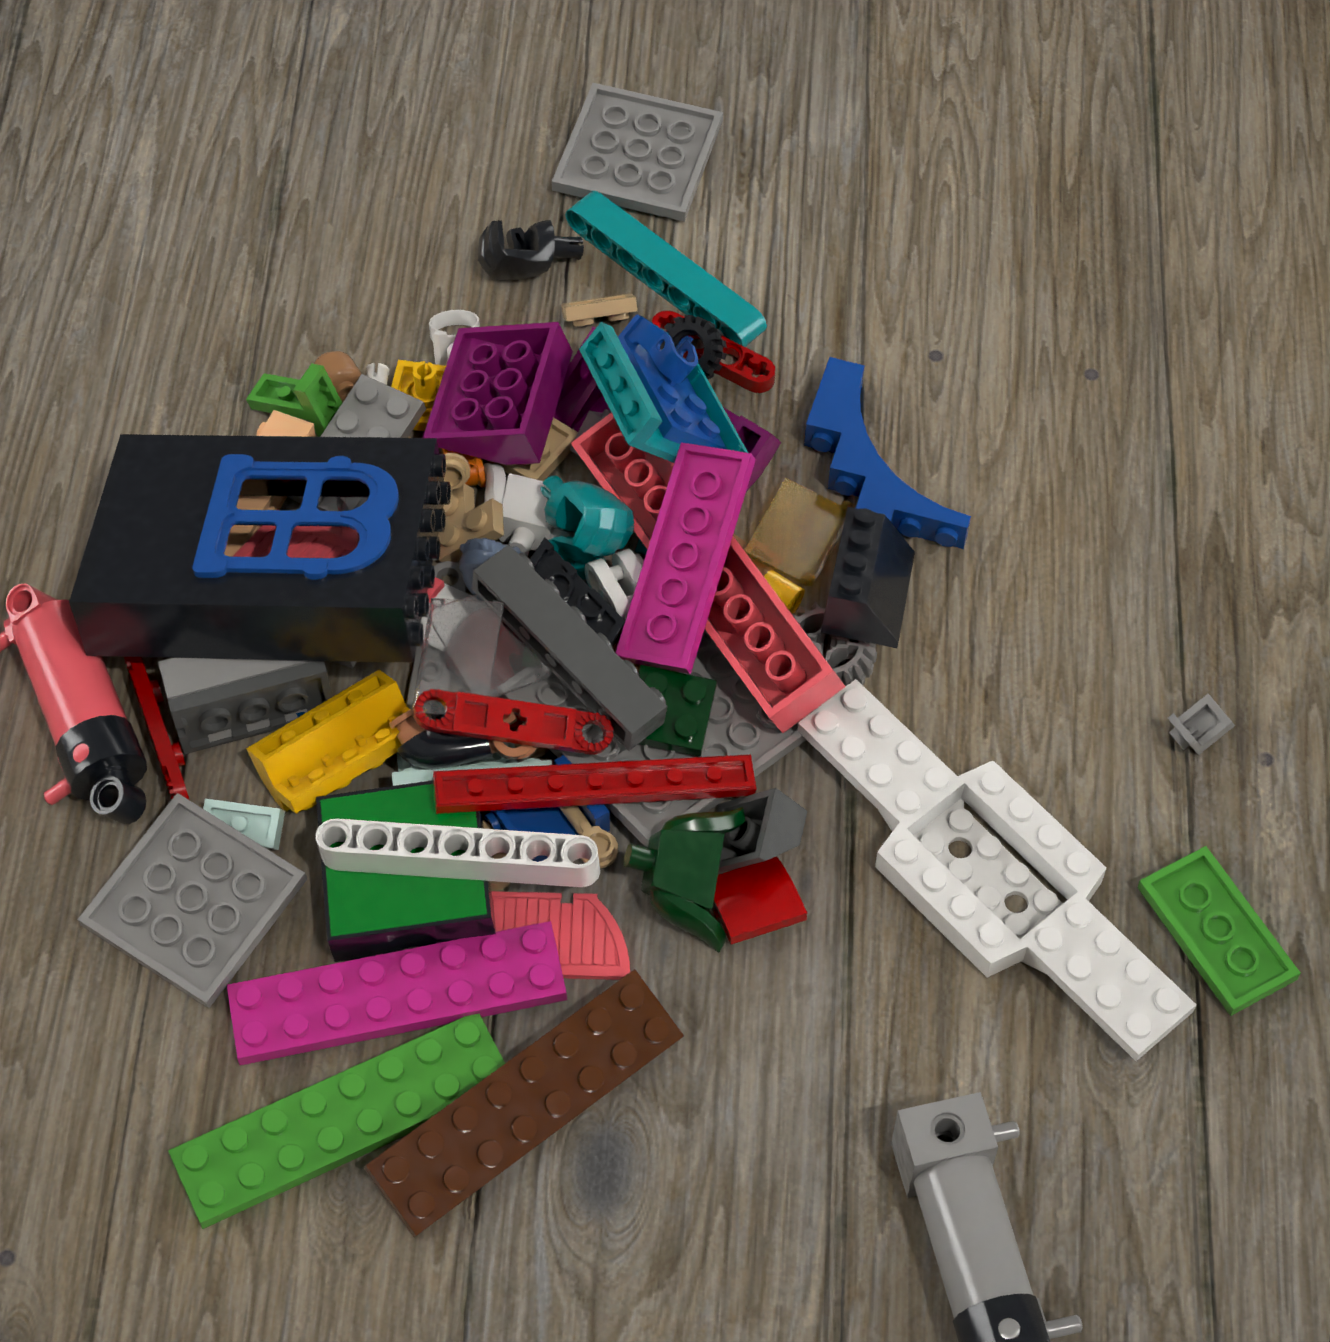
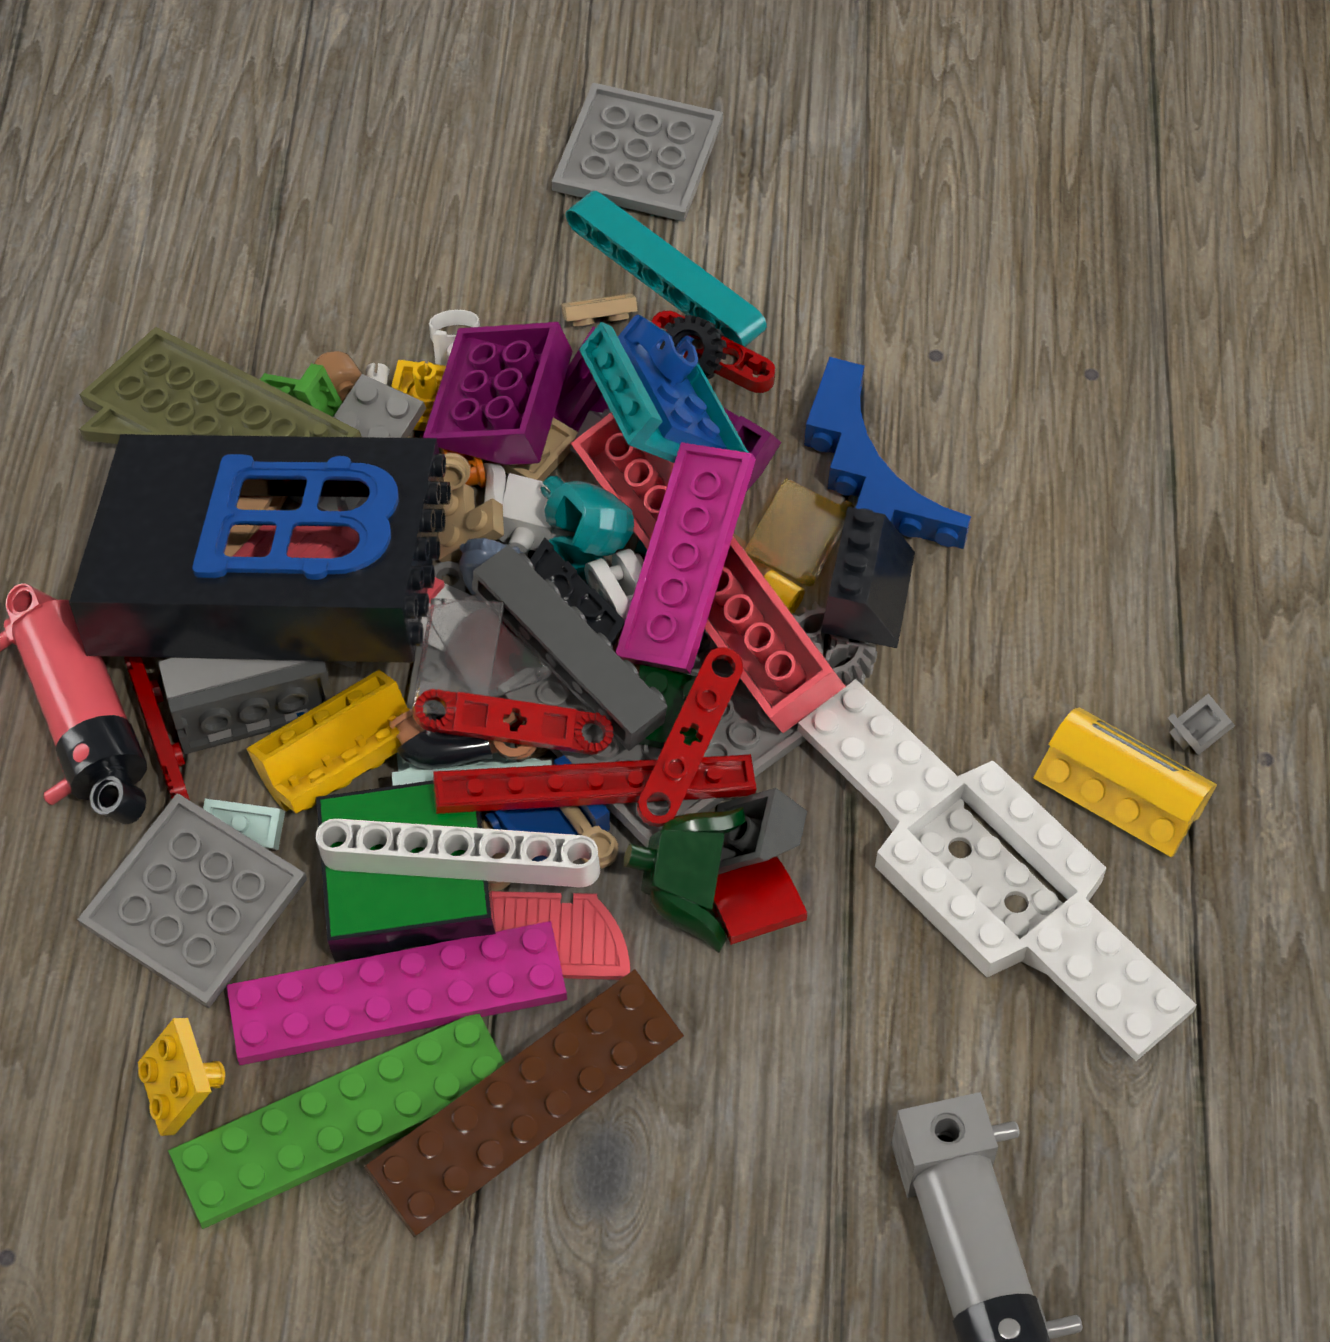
(176, 1076): none -> yellow plate
(181, 390): none -> olive wing
(528, 252): black piece -> none
(679, 761): none -> red piece
(1124, 781): none -> yellow brick
(1218, 930): bright green plate -> none

